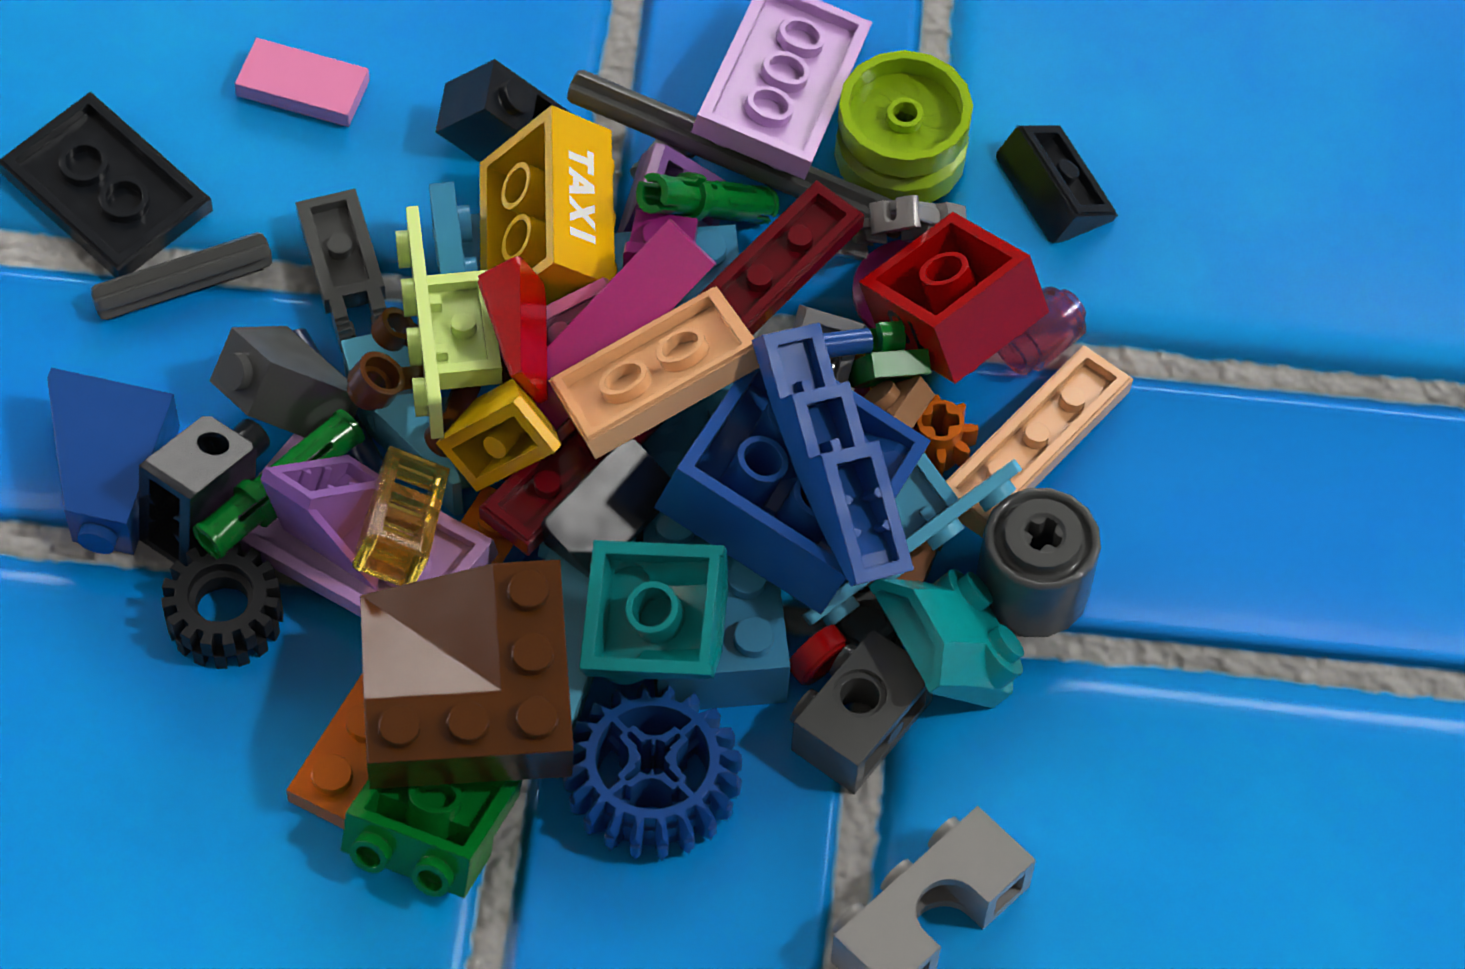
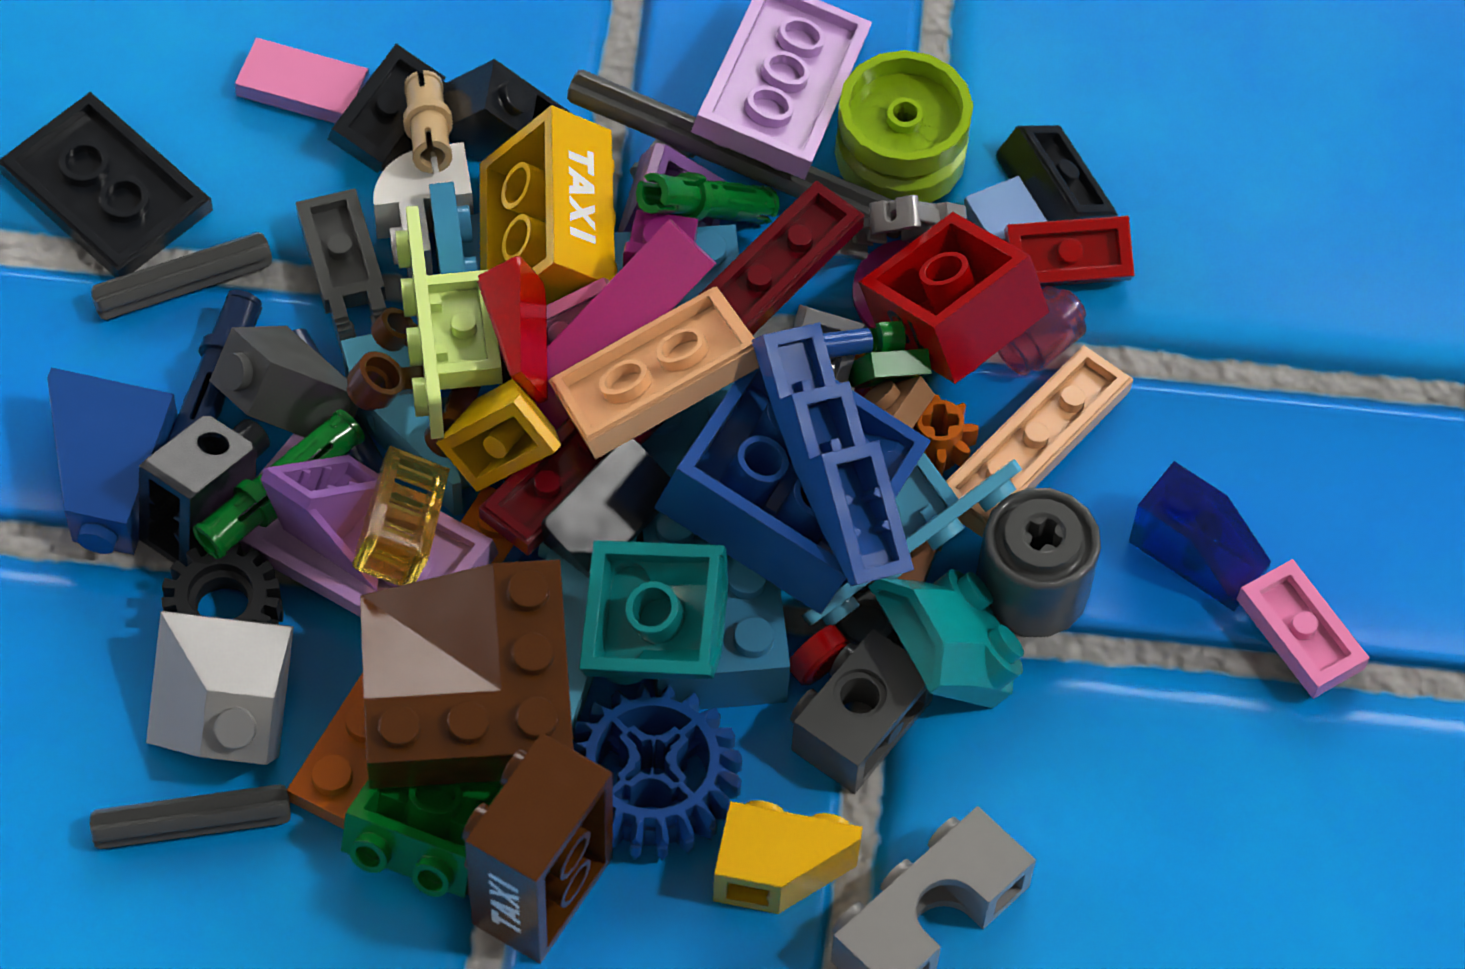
(190, 816): none -> dark grey axle
(203, 398): none -> dark blue pin
(219, 687): none -> light grey slope
(373, 121): none -> black plate
(405, 185): none -> white brick
(427, 121): none -> tan pin
(539, 846): none -> reddish brown brick
(779, 856): none -> yellow slope
(1002, 205): none -> light blue tile
(1076, 249): none -> red plate
(1198, 535): none -> clear blue slope
(1302, 628): none -> bright pink plate

